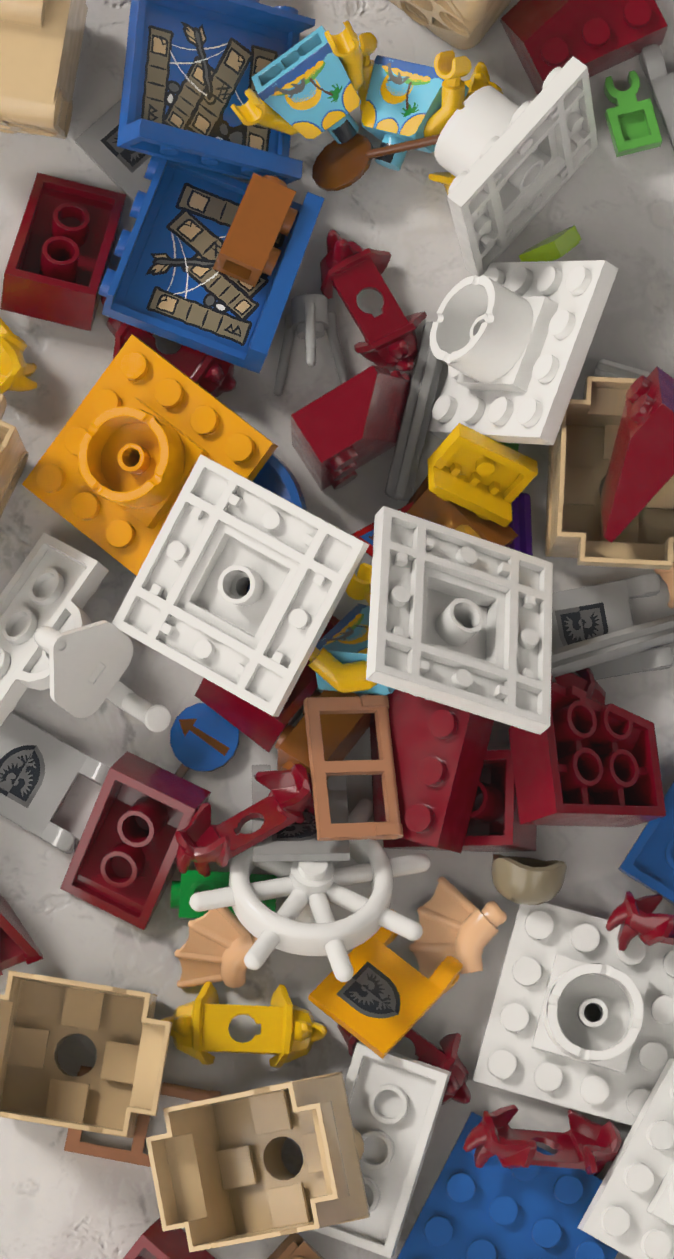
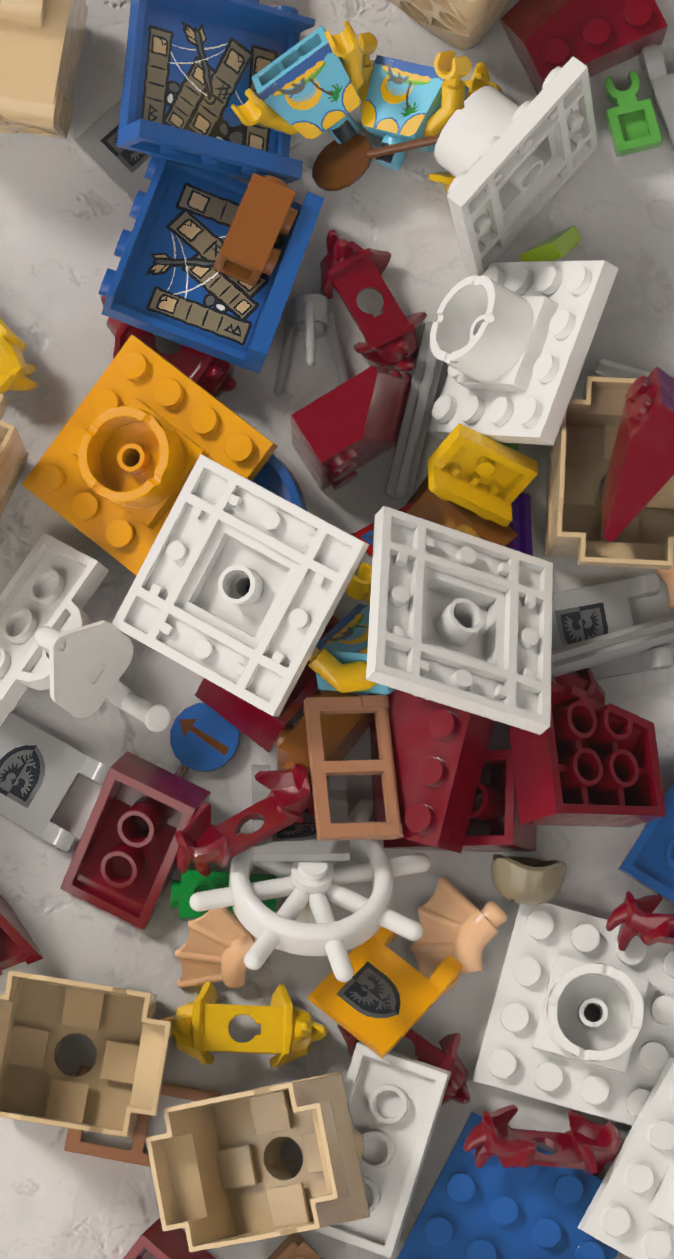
(62, 251): dark red slope -> none

